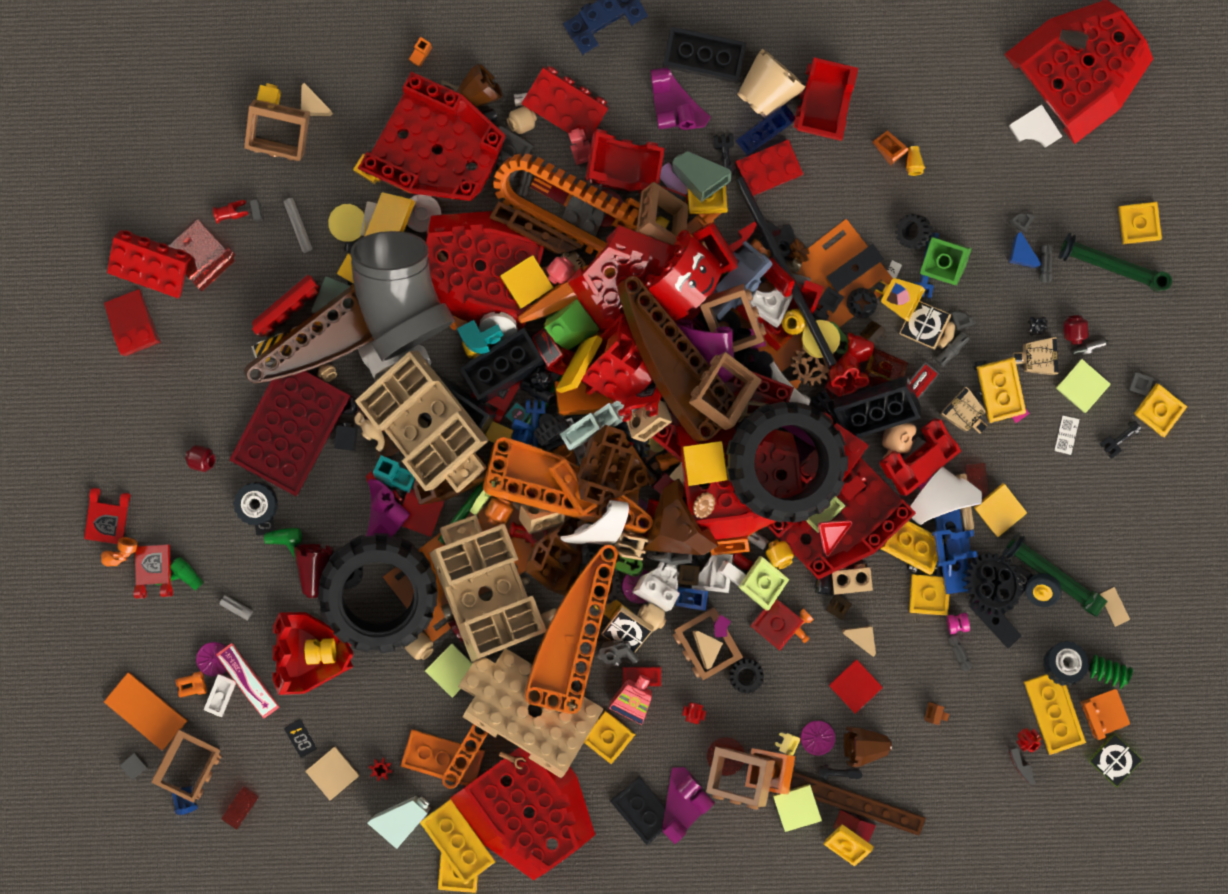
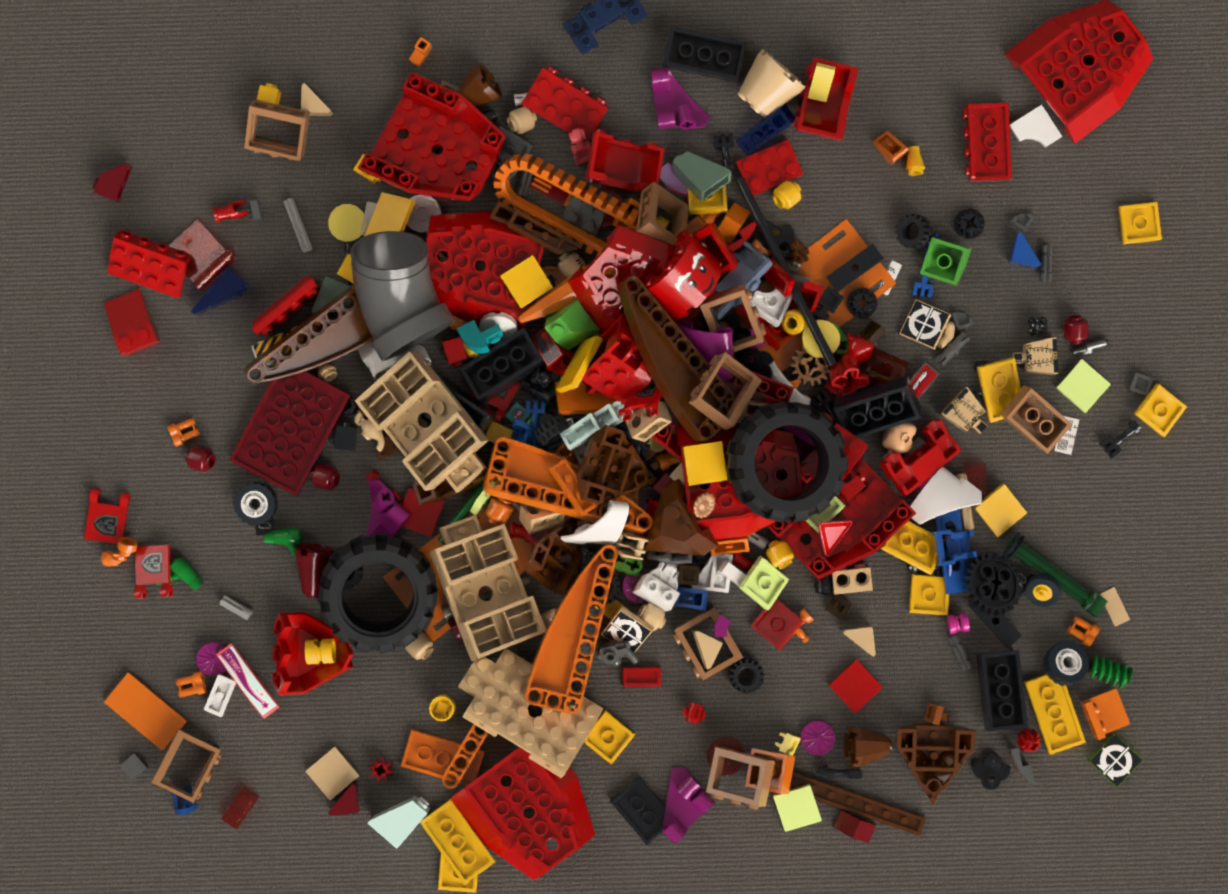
(112, 183): none -> dark red slope
(176, 434): none -> orange piece
(225, 289): none -> clear blue slope
(300, 738): black sticker -> none
(325, 477): none -> dark red head
(348, 802): none -> dark red slope
(391, 474): teal brick -> none
(442, 707): none -> yellow wheel
(449, 669): yellowish green tile -> none
(455, 352): none -> red brick
(512, 759): medium nougat hand -> none
(560, 270): coral head -> none
(632, 699): coral torso -> none
(733, 222): none -> orange slope
(787, 195): none -> yellow head
(821, 82): none -> light yellow tile
(848, 845): yellow tile -> none
(900, 296): yellow torso -> none
(935, 753): none -> reddish brown wedge
(960, 224): none -> black gear
(987, 142): none -> red bracket
(990, 768): none -> black plate
(1001, 690): none -> black brick
(1035, 419): none -> medium nougat brick
(1076, 39): clear smoke cone -> none
(1090, 633): none -> orange piece
(1113, 264): dark green piece -> none

